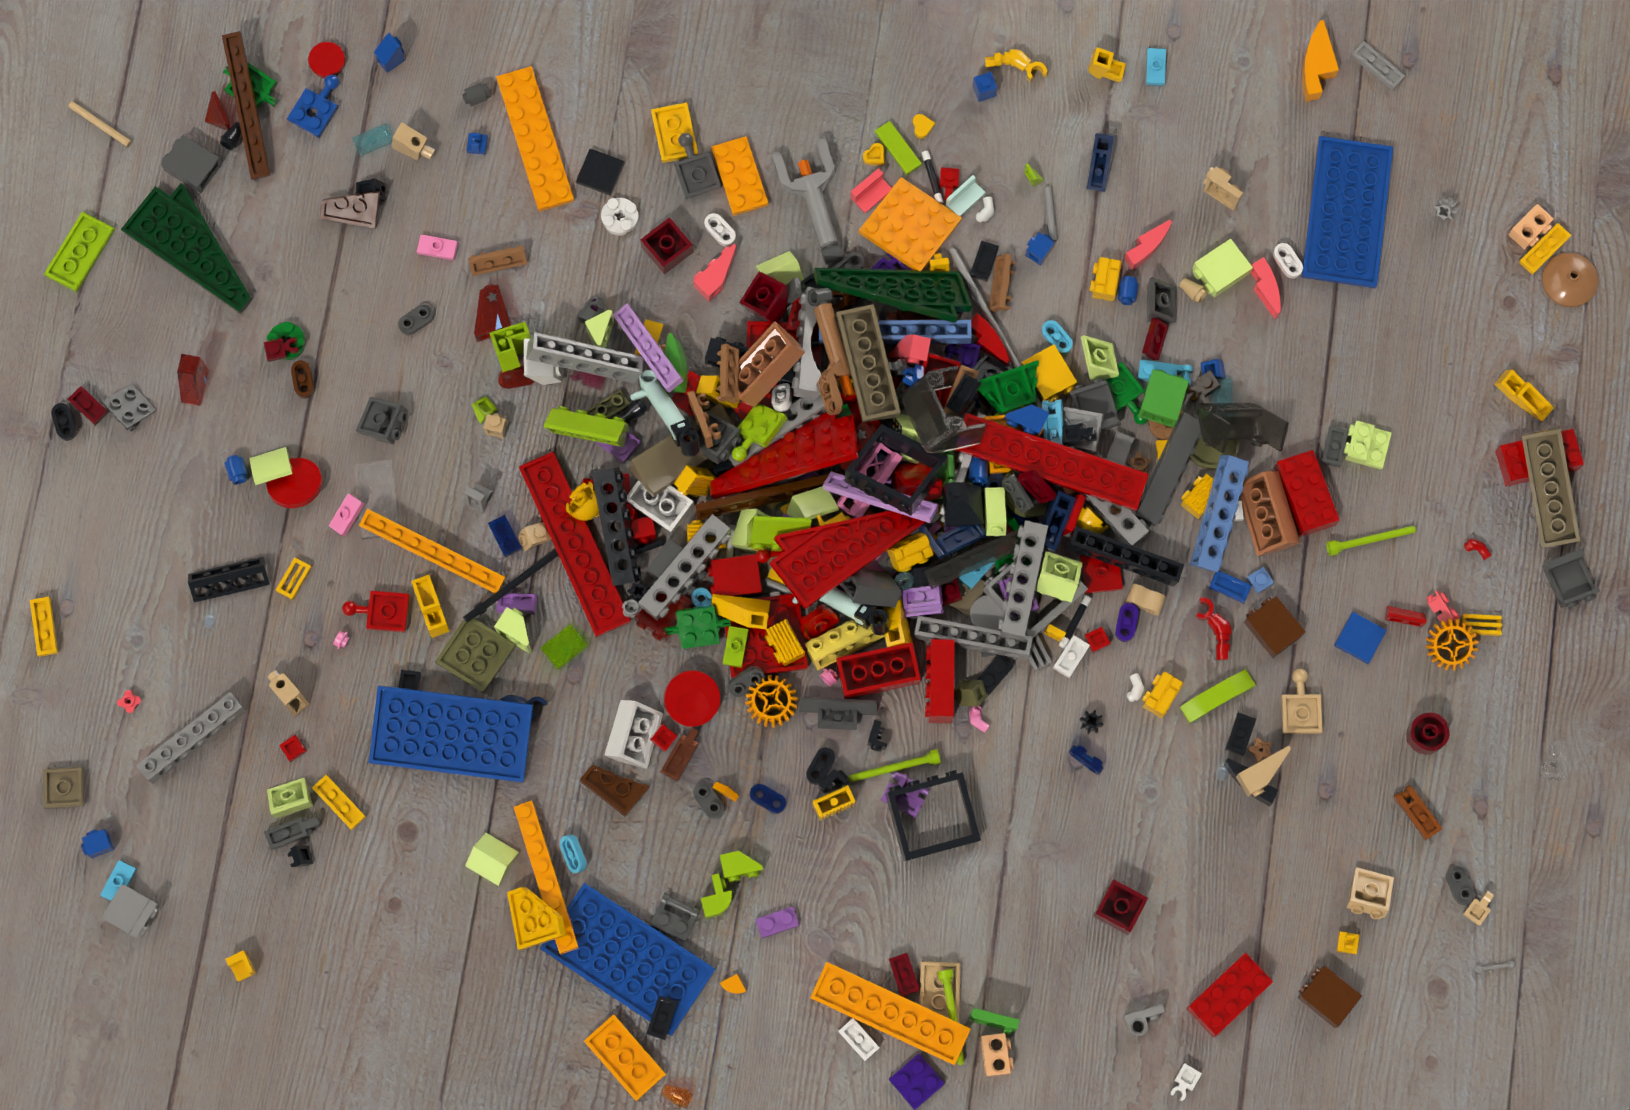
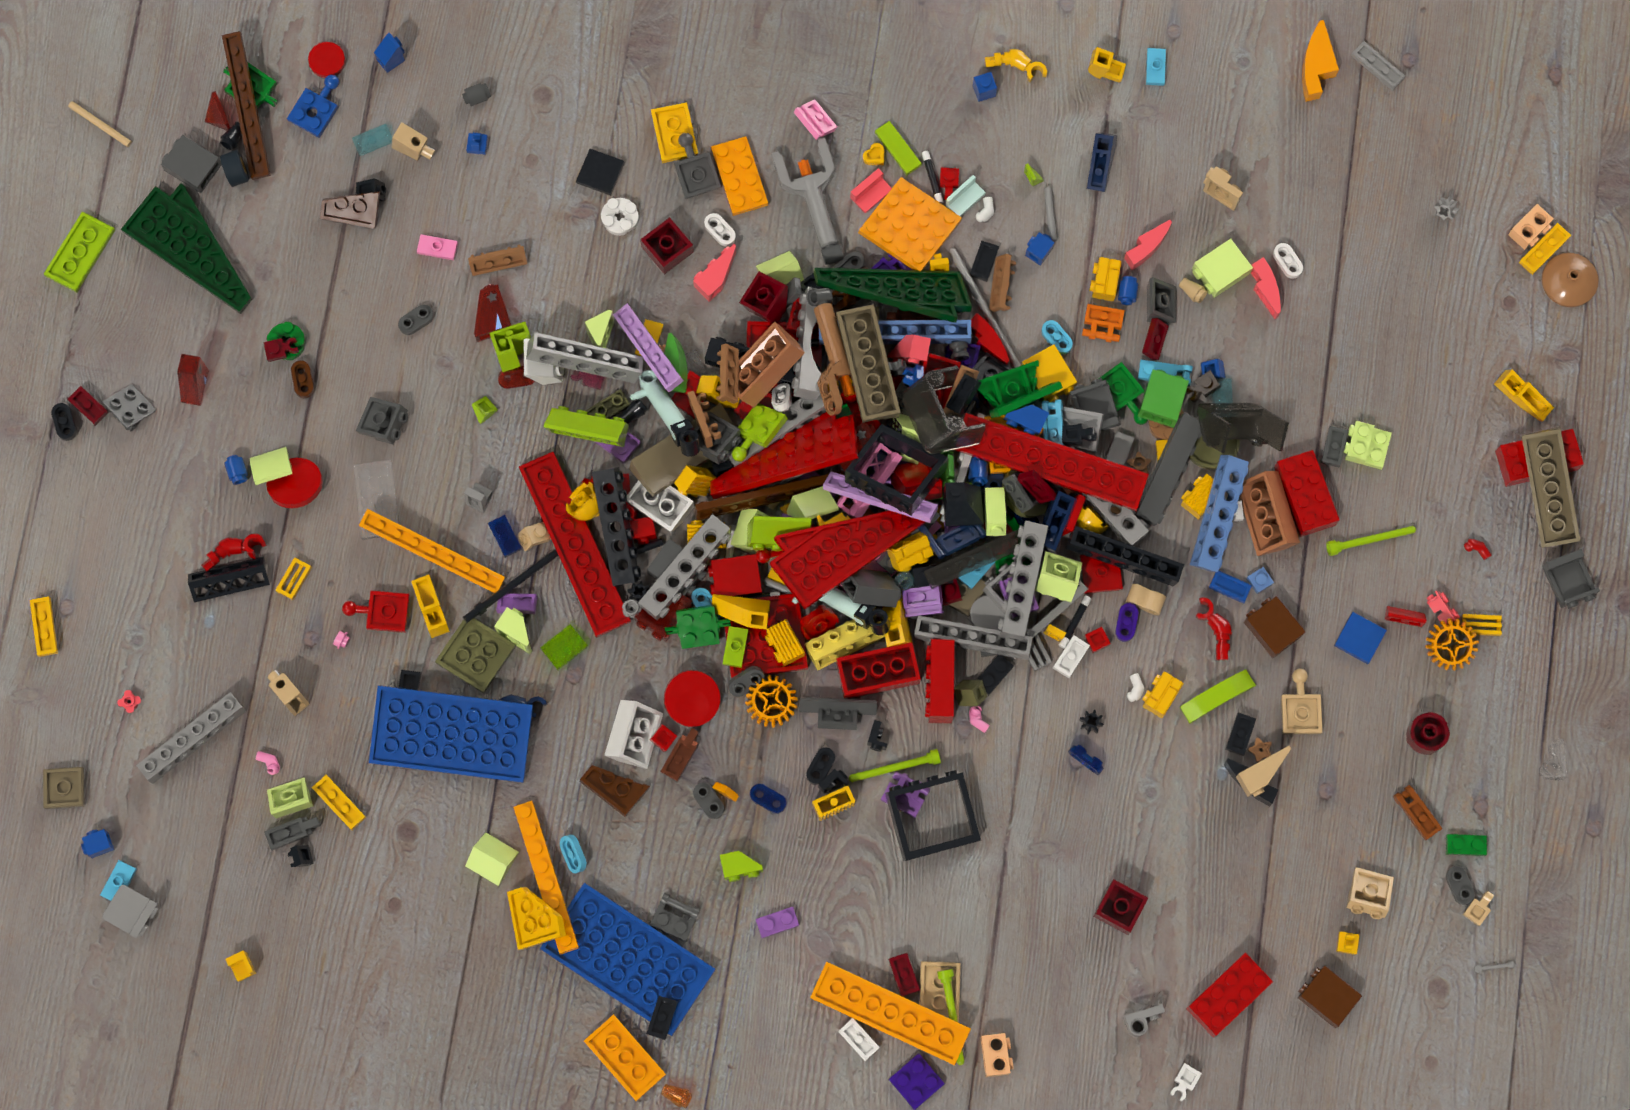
(233, 546): none -> red piece
(234, 168): none -> black wheel
(270, 760): none -> bright pink arm
(292, 748): red tile -> none
(346, 514): bright pink plate -> none
(495, 425): tan brick -> none
(535, 139): light orange plate -> none
(592, 308): dark grey rock -> none
(720, 902): lime brick -> none
(733, 985): light orange tile -> none
(815, 119): none -> bright pink plate
(829, 677): bright pink plate -> none
(922, 126): yellow tile -> none
(959, 351): none -> dark grey wheel
(994, 1020): bright green container -> none
(1026, 399): none -> green tile
(1099, 358): yellowish green slope -> none
(1103, 317): none -> orange plate
(1347, 212): blue plate -> none
(1466, 845): none -> green plate

